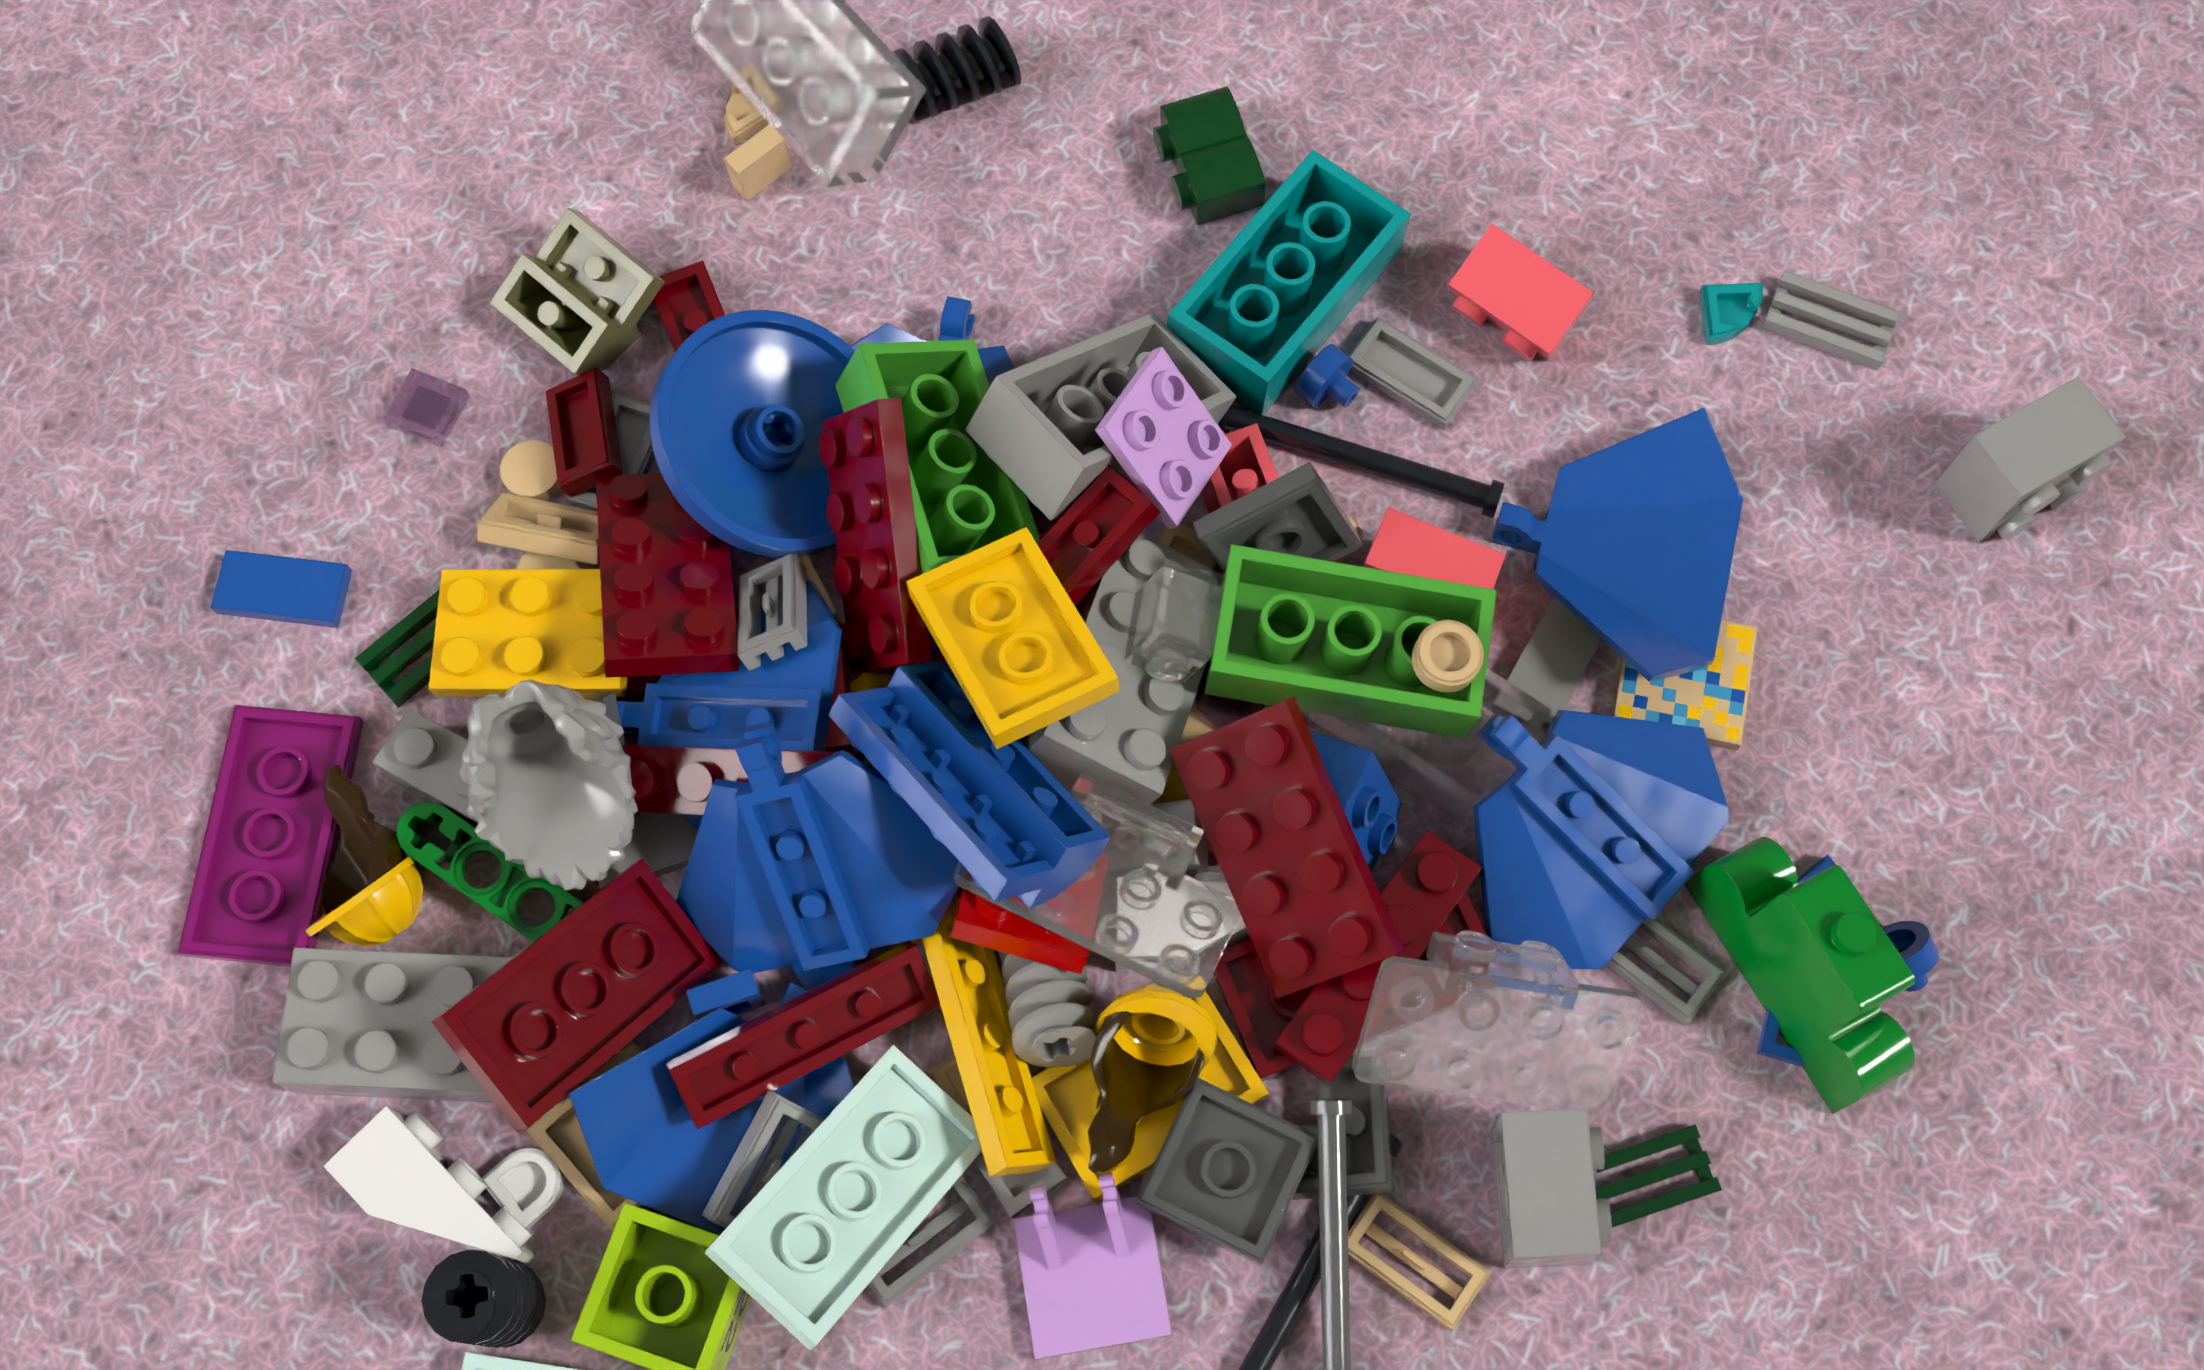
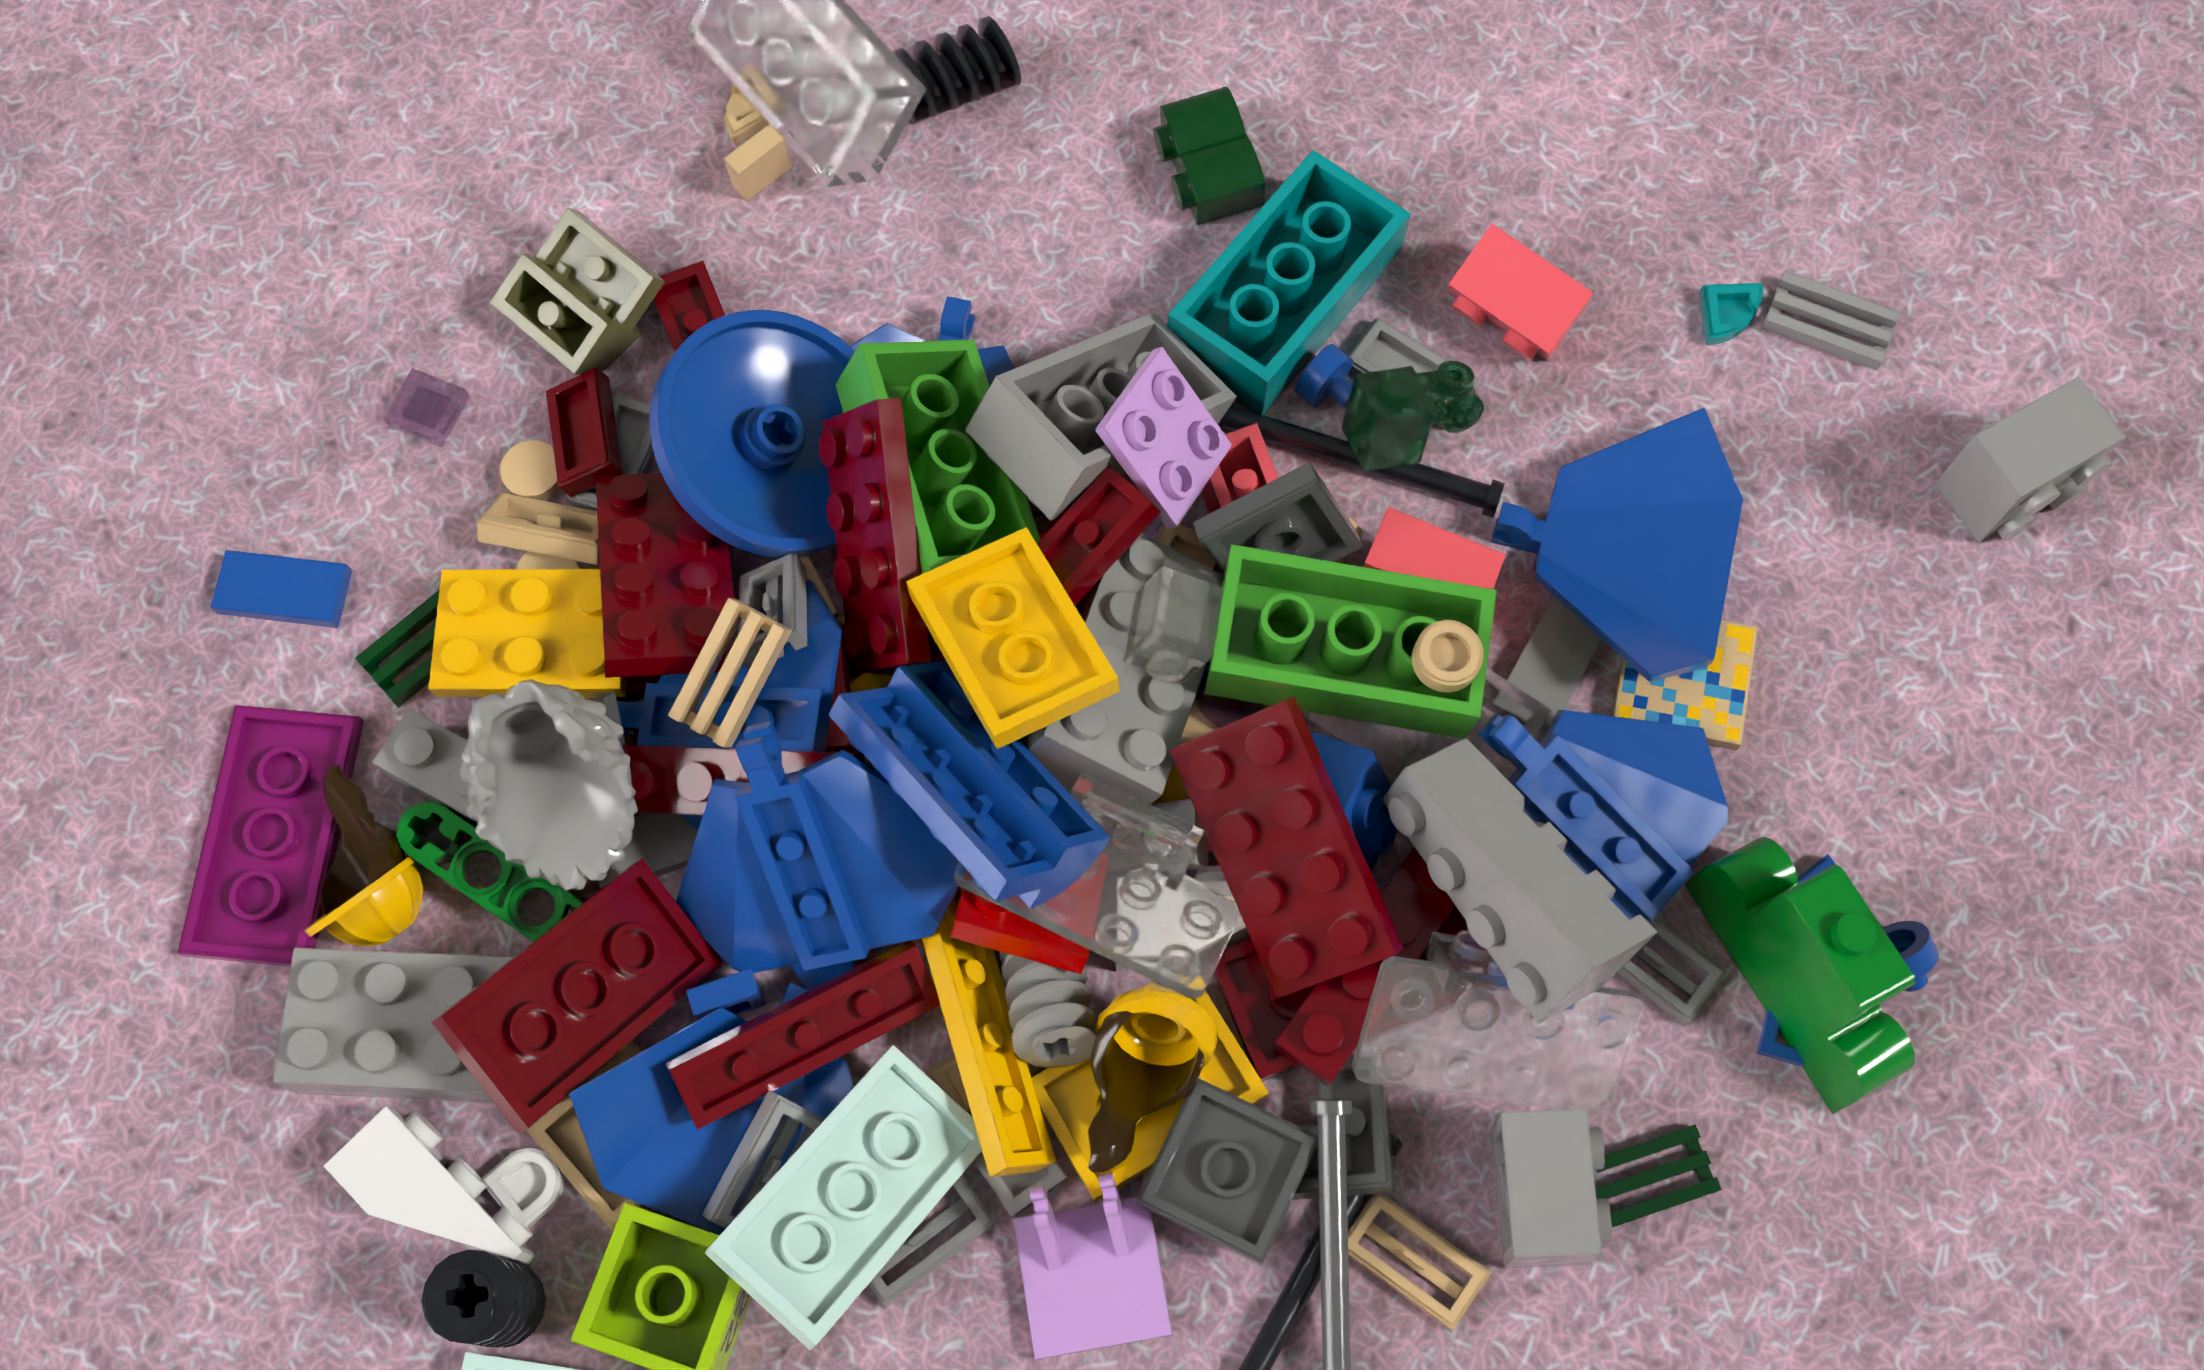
(707, 662): none -> tan tile
(1396, 407): none -> clear green brick
(1512, 881): none -> light grey wedge

